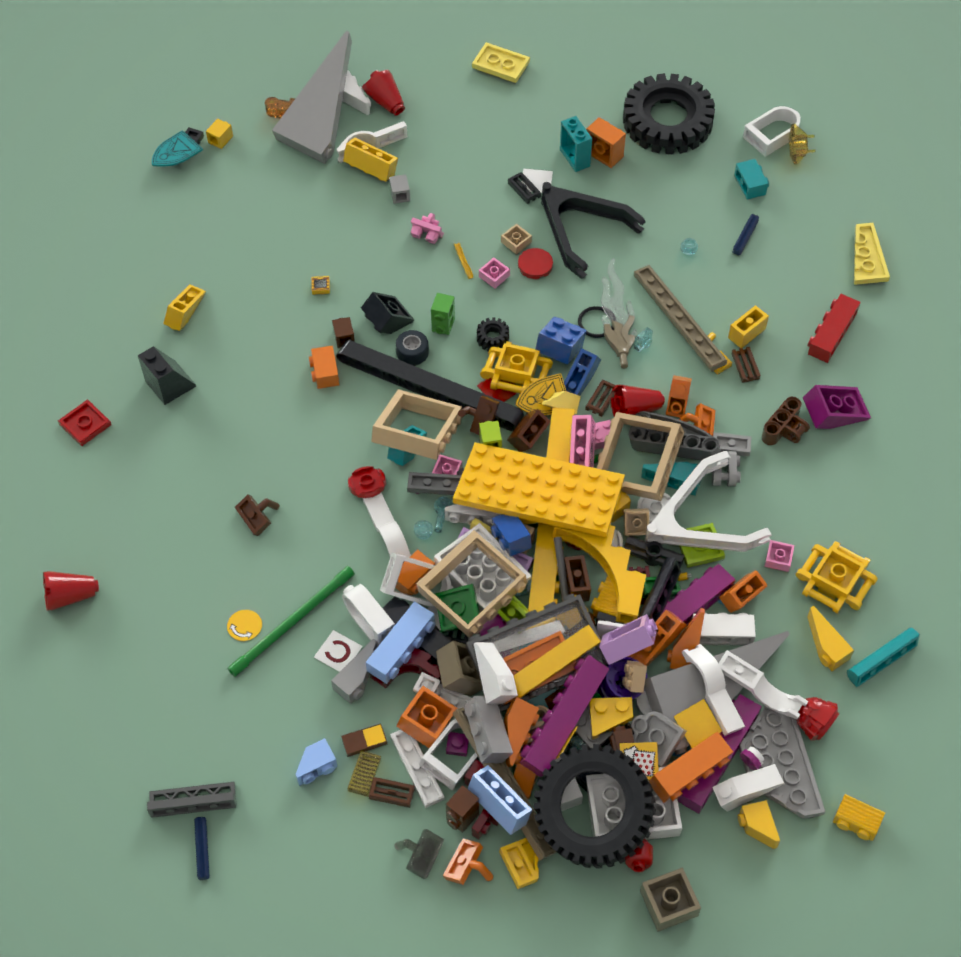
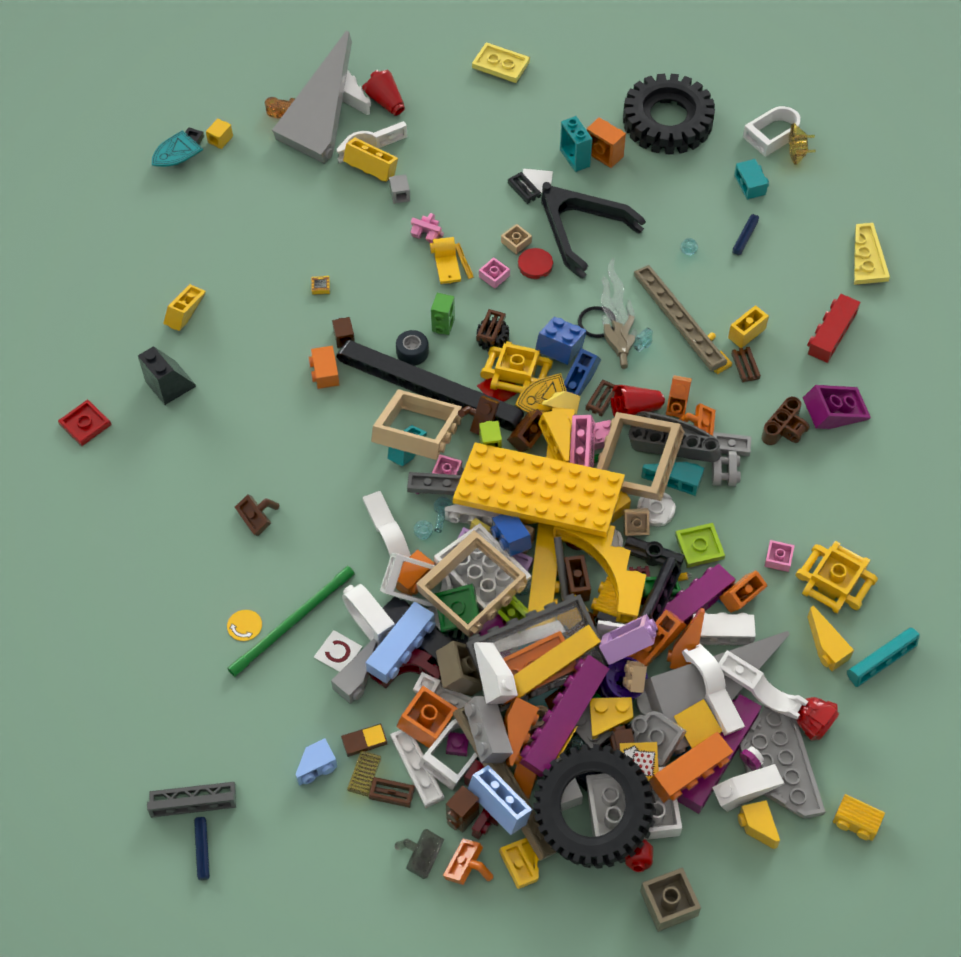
(67, 588): red cone -> none
(367, 482): red tile -> none
(386, 313): black slope -> none
(446, 260): none -> yellow door
(485, 338): none -> reddish brown tile
(556, 430): none -> yellow slope
(667, 530): white piece -> none

